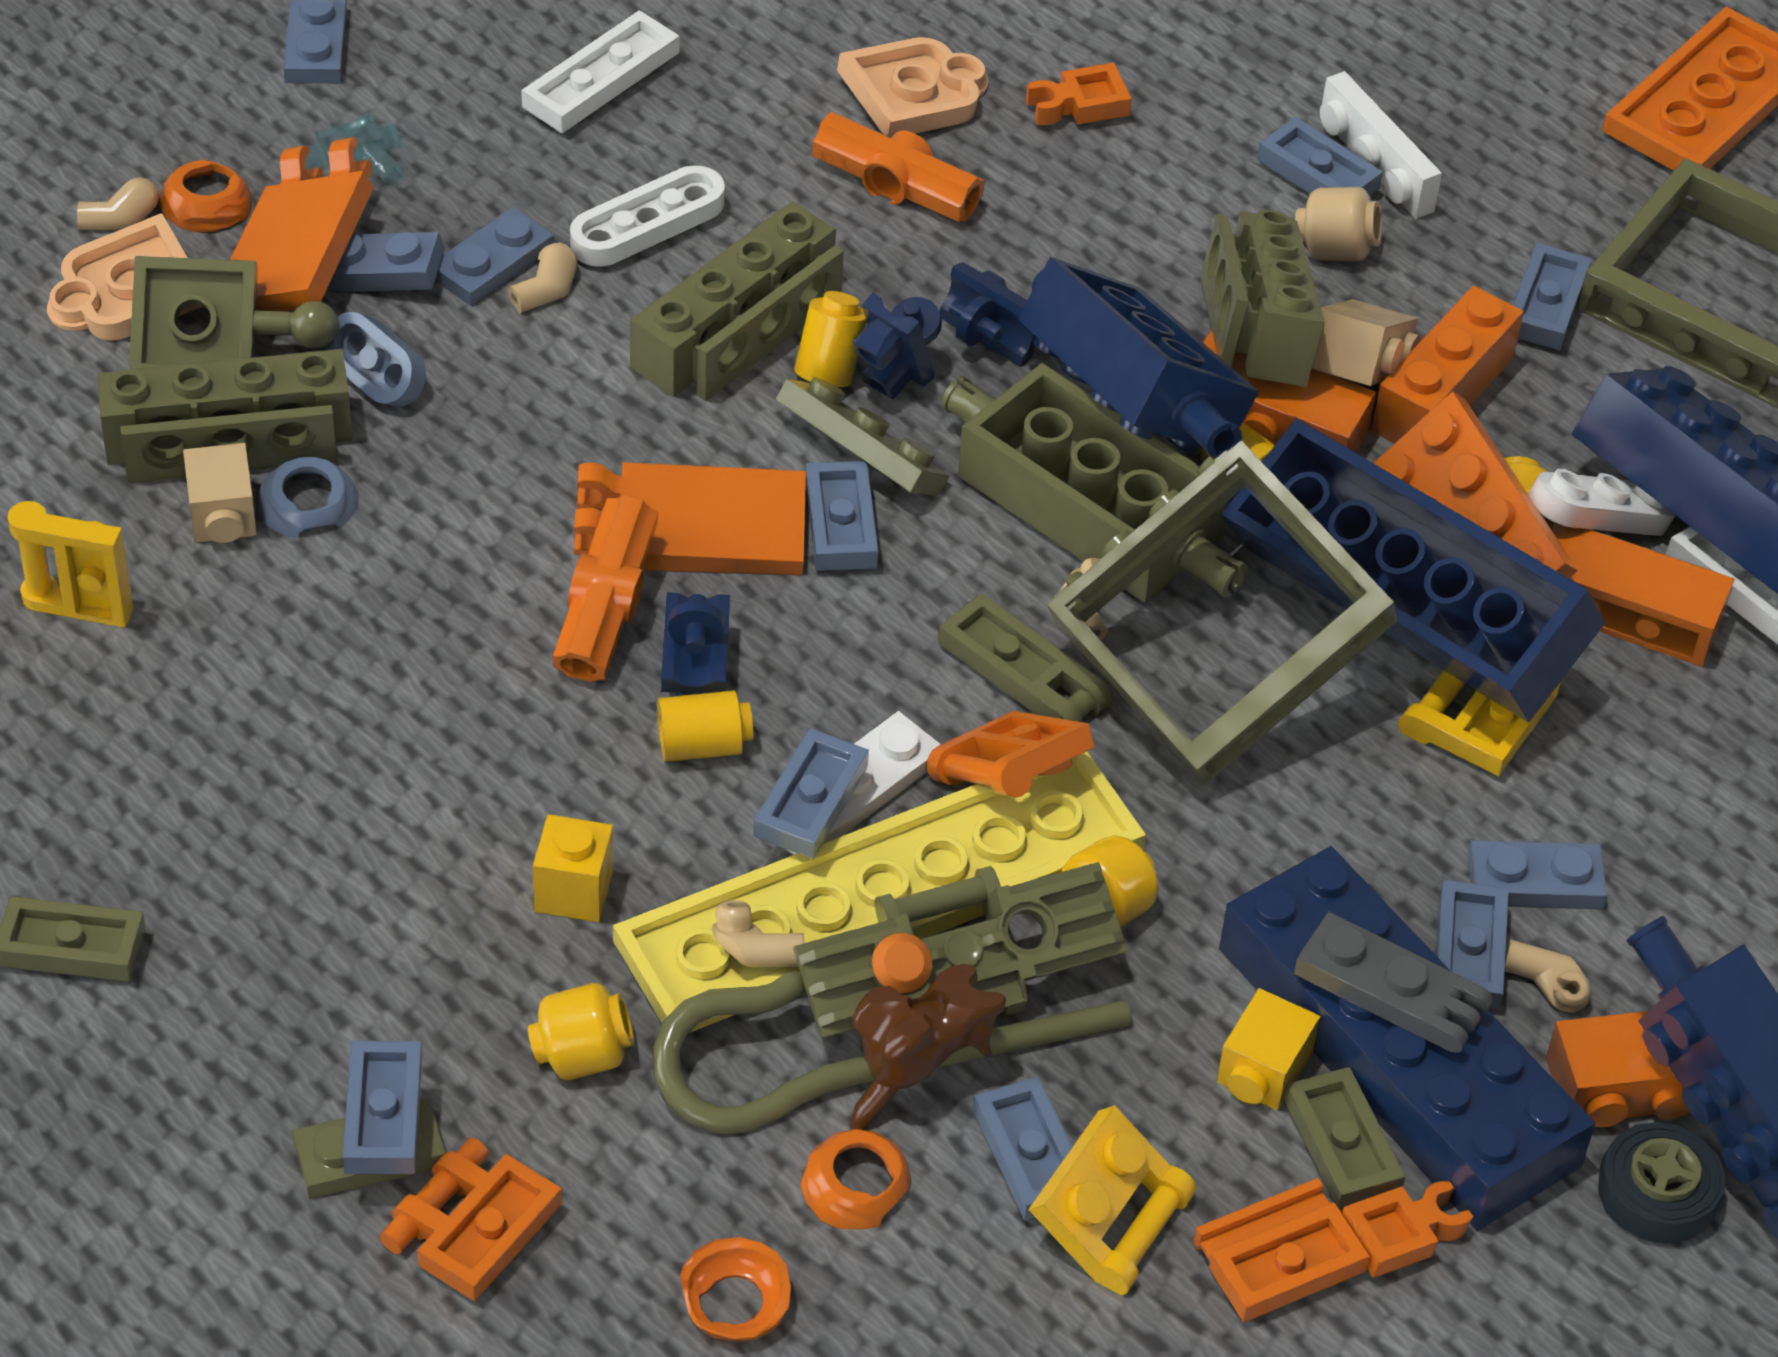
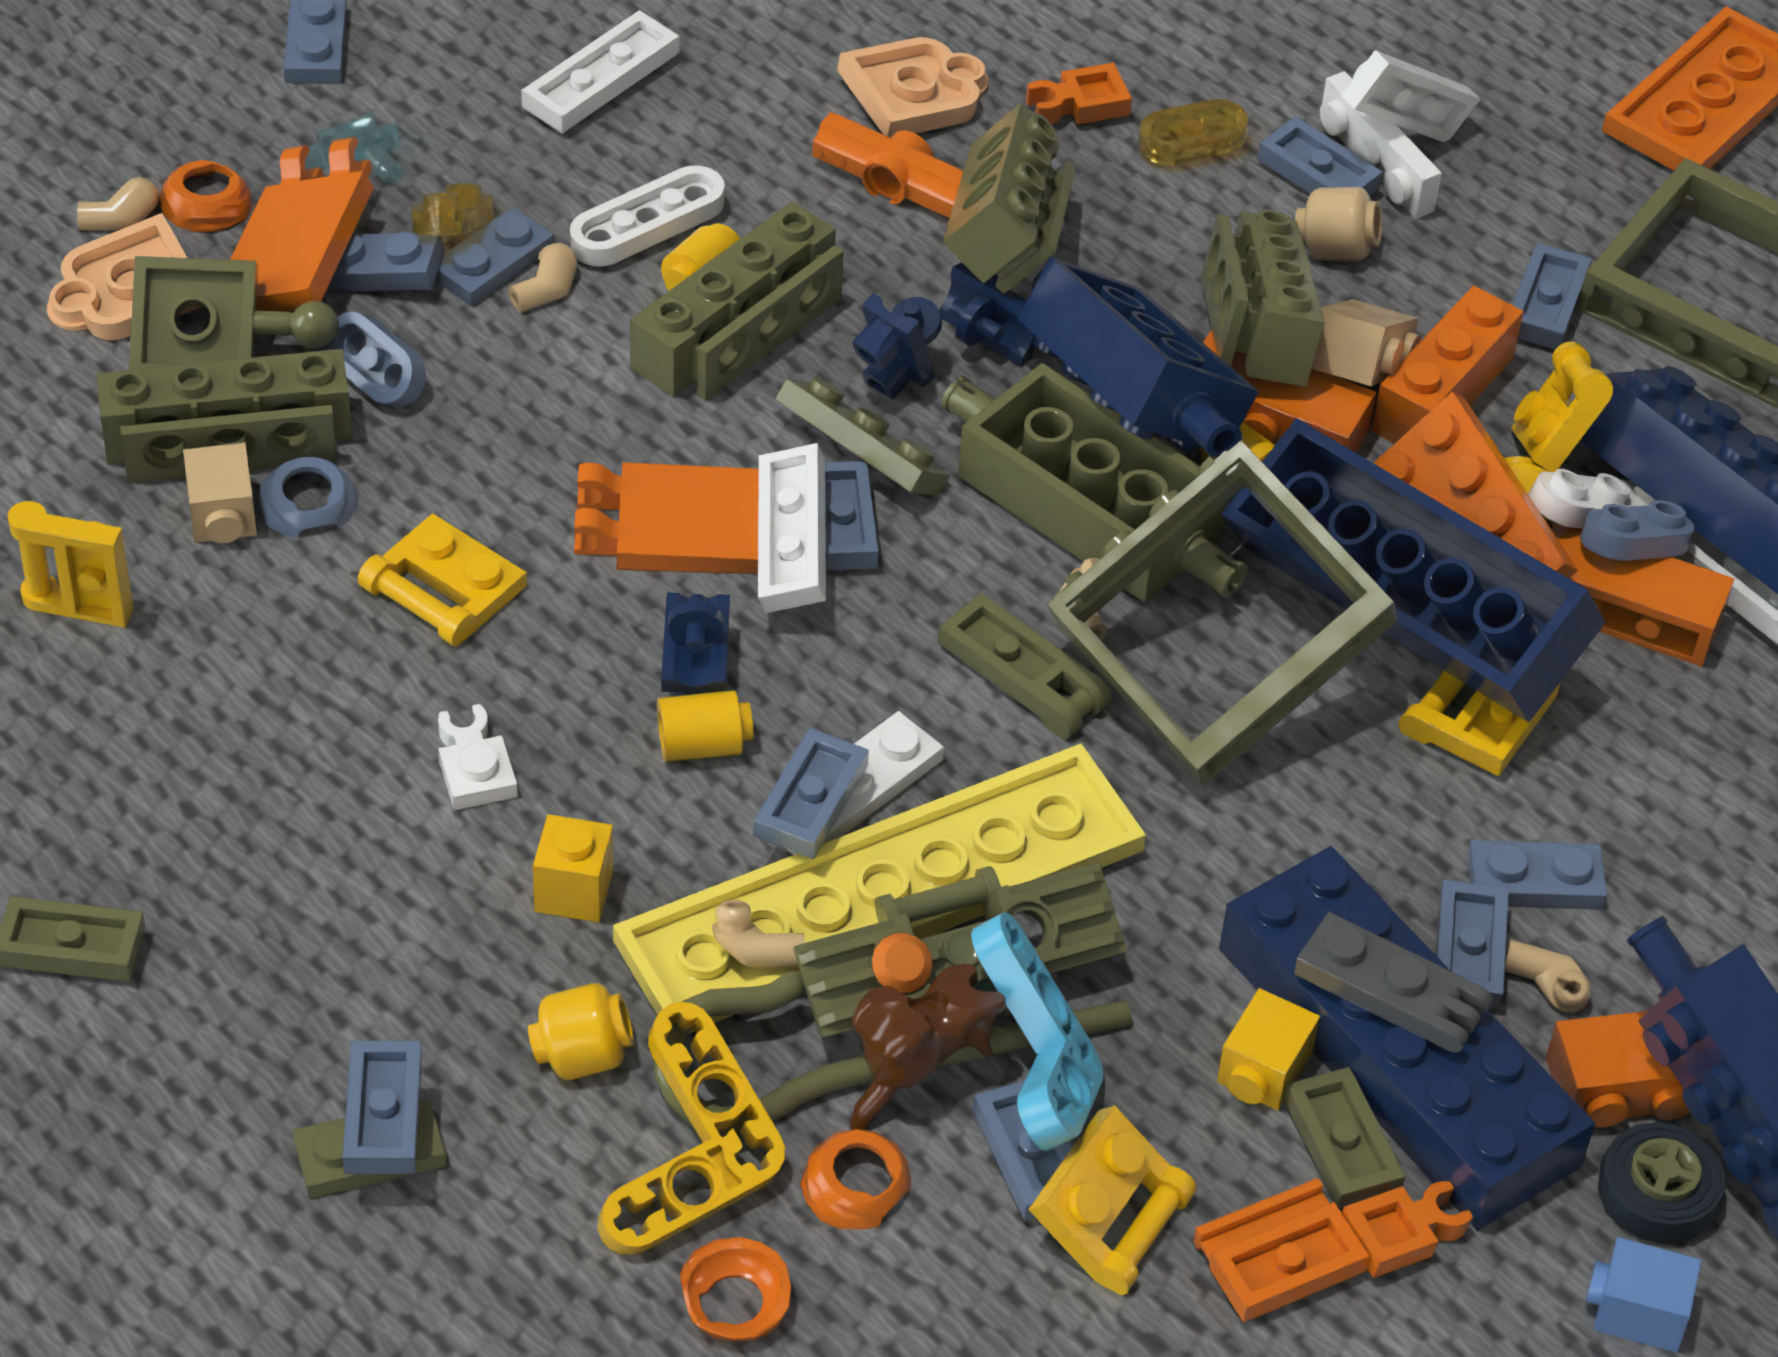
(451, 565): none -> yellow plate
(453, 212): none -> clear yellow plate
(474, 765): none -> white plate
(485, 1229): orange plate -> none
(605, 588): orange piece -> none
(696, 252): none -> yellow brick
(713, 1157): none -> yellow beam
(791, 528): none -> white plate
(827, 339): yellow brick -> none
(1010, 200): none -> olive brick
(1010, 752): orange plate -> none
(1067, 1066): none -> medium azure beam
(1127, 873): yellow head -> none
(1192, 132): none -> clear yellow plate
(1410, 96): none -> white plate
(1549, 420): none -> yellow plate
(1638, 531): none -> sand blue plate
(1644, 1294): none -> medium blue brick

